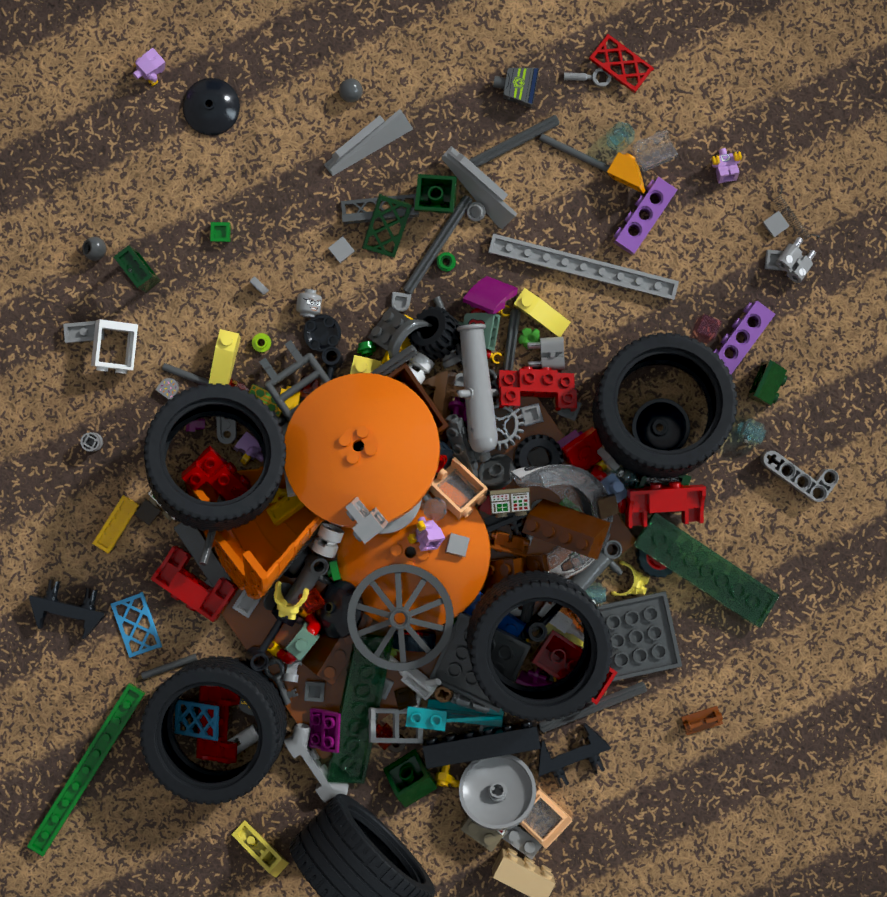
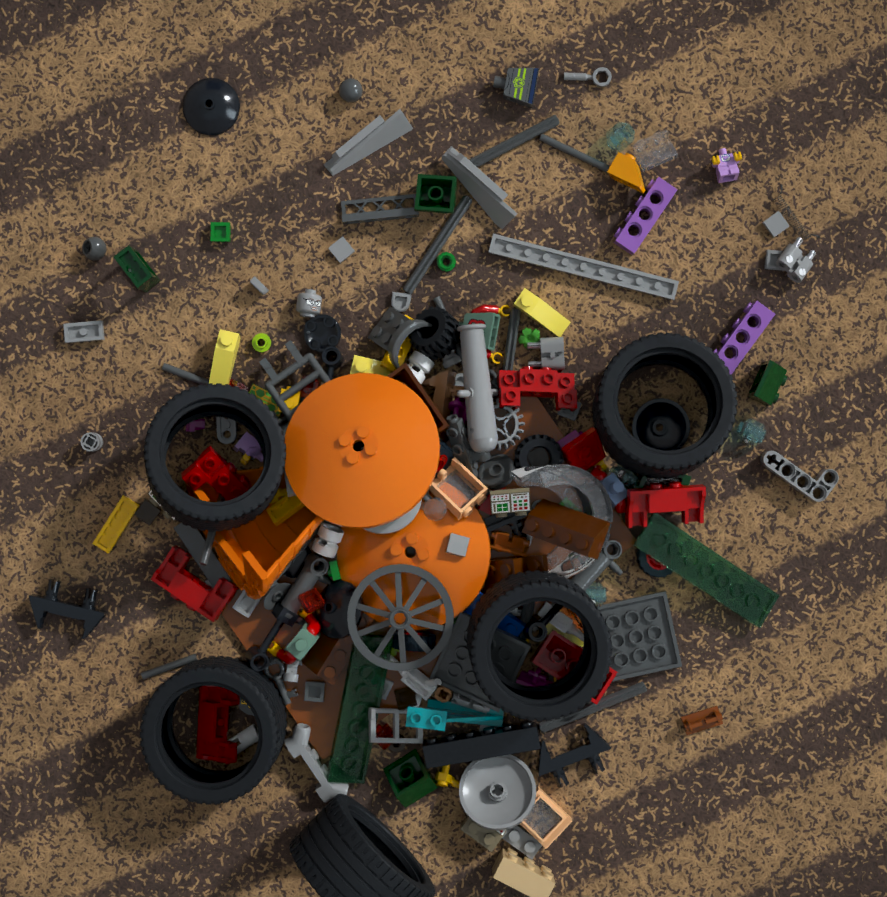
(86, 769): green plate -> none
(126, 638): dark azure window -> none
(130, 349): white window -> none
(149, 66): lavender piece -> none
(168, 388): light grey tile -> none
(212, 722): dark azure window -> none
(260, 849): light yellow slope -> none
(285, 608): light yellow helmet -> none
(324, 730): magenta slope -> none
(366, 348): green plate -> none
(367, 523): light grey brick -> none
(377, 213): dark green window -> none
(396, 361): dark grey axle -> none
(428, 535): lavender piece -> none
(476, 211): light grey plate -> none
(490, 295): magenta slope -> none
(531, 414): light grey tile -> none
(607, 459): light grey tile -> none
(607, 506): dark brown tile -> none
(621, 78): red window -> none
(639, 582): light yellow helmet -> none
(709, 326): clear pink tile -> none

